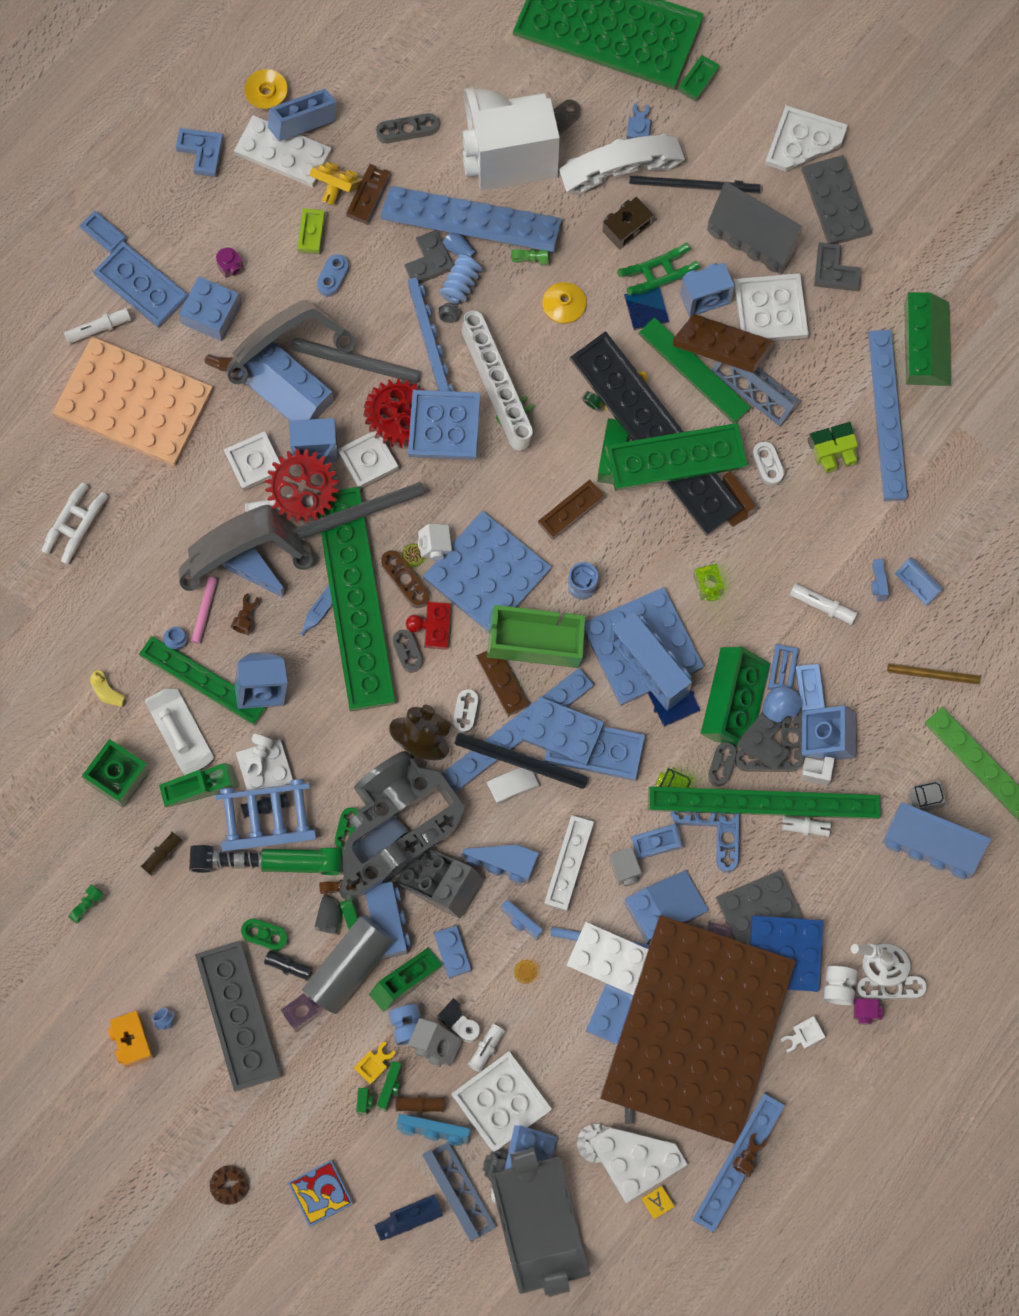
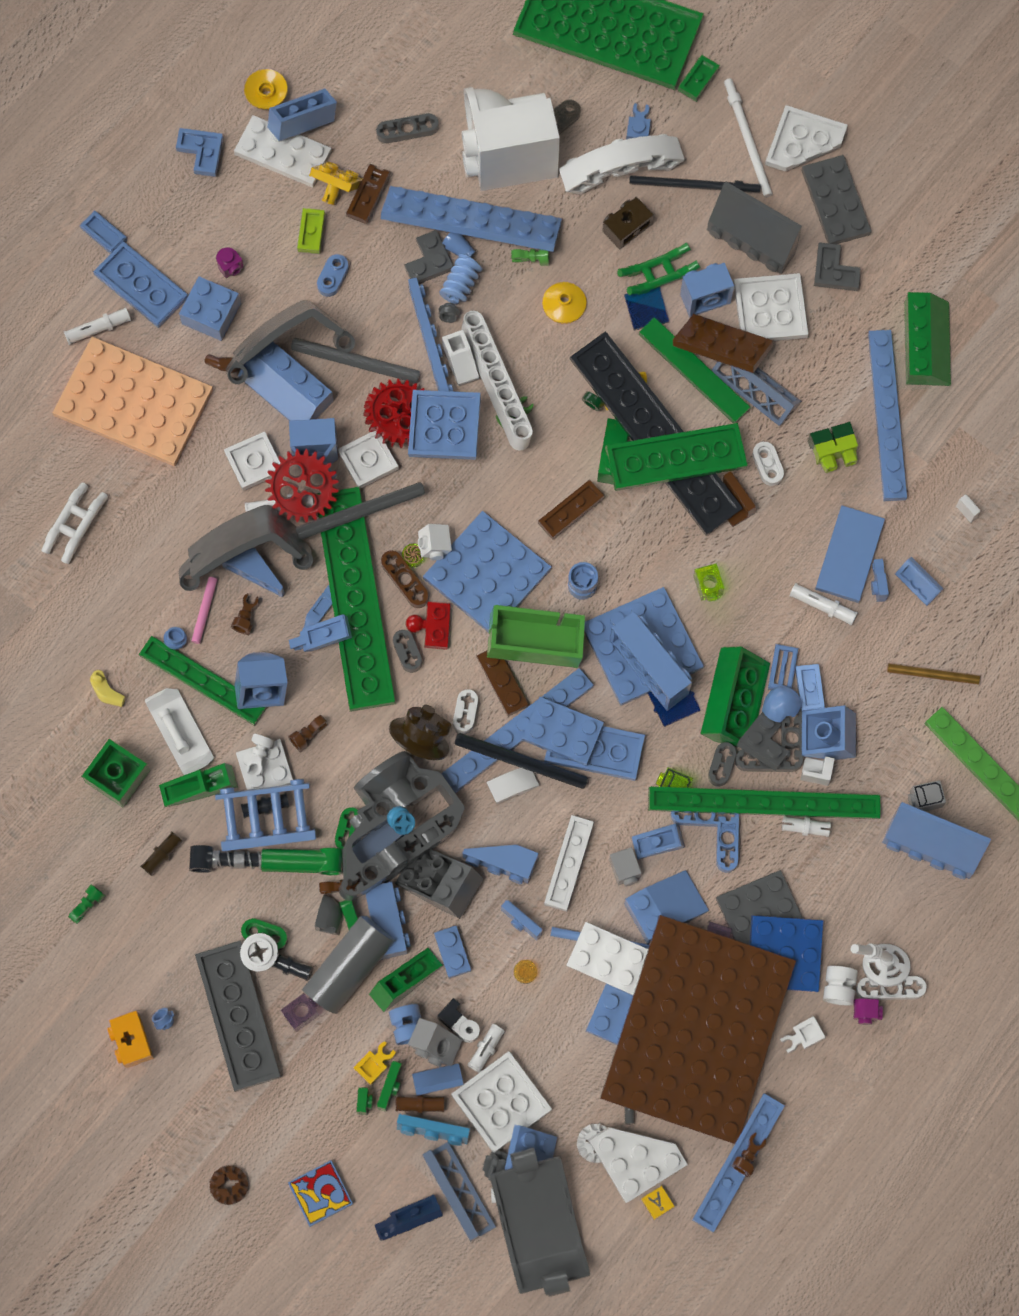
(249, 948): none -> white gear
(298, 739): none -> reddish brown piece
(322, 634): none -> medium blue hinge
(406, 823): none -> dark azure wheel
(437, 1079): none -> medium blue tile
(460, 357): none -> white slope
(735, 101): none -> white bar
(849, 554): none -> medium blue tile
(968, 508): none -> white tile

